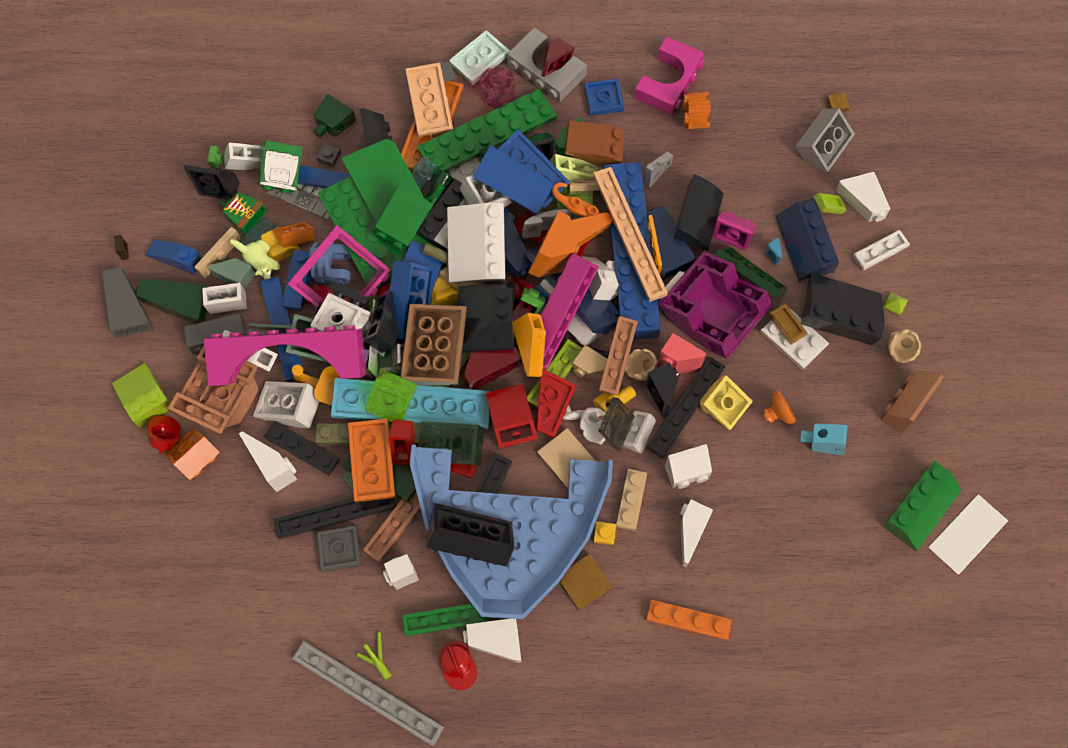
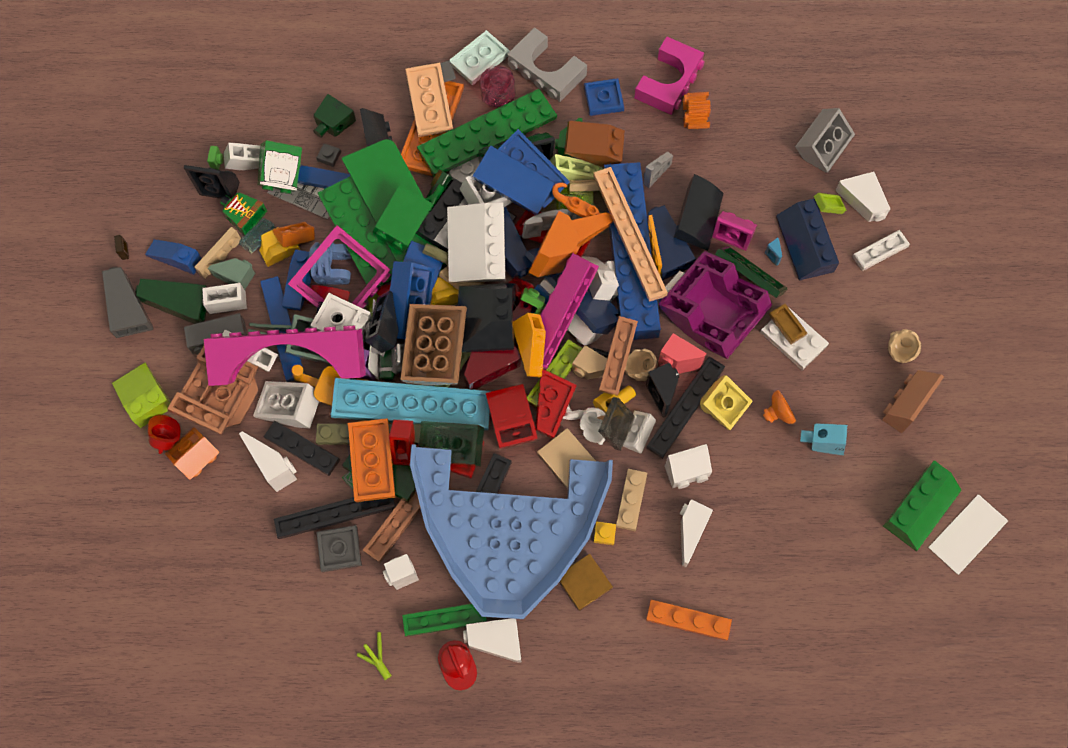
(256, 255): yellowish green animal -> none
(356, 298): black plate -> none
(368, 693): light grey tile -> none
(390, 396): clear neon green slope -> none
(423, 172): clear light blue slope -> none
(470, 535): black slope -> none
(557, 55): dark red slope -> none
(838, 101): pearl gold tile -> none
(843, 309): black slope -> none
(895, 303): lime slope -> none

